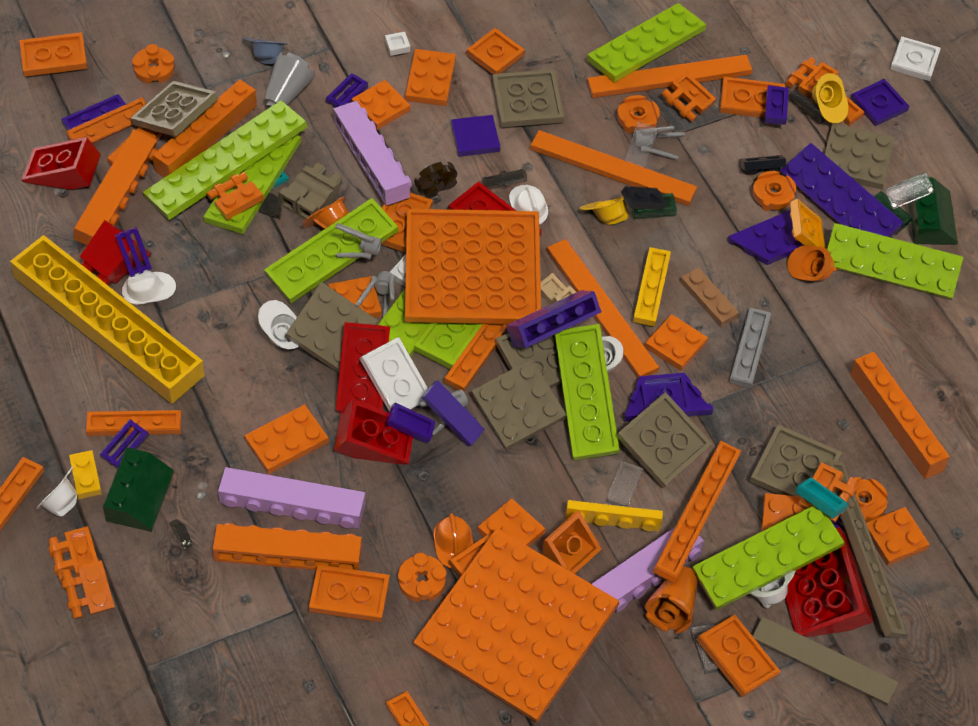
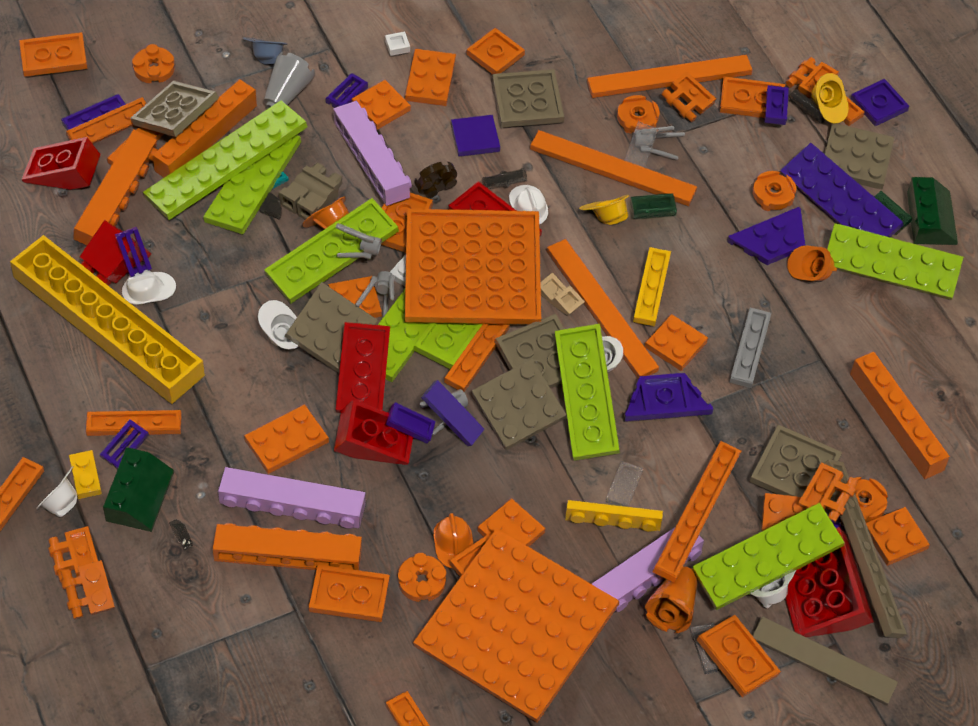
(237, 200): orange plate -> none
(395, 375): white tile -> none
(553, 318): dark purple brick -> none
(571, 544): orange slope -> none
(643, 198): black plate -> none
(646, 42): lime plate -> none
(663, 439): dark tan plate -> none
(709, 297): medium nougat plate -> none
(771, 163): black plate -> none
(806, 225): light orange plate -> none
(822, 498): teal tile -> none
(909, 190): clear tile -> none
(915, 58): white tile -> none

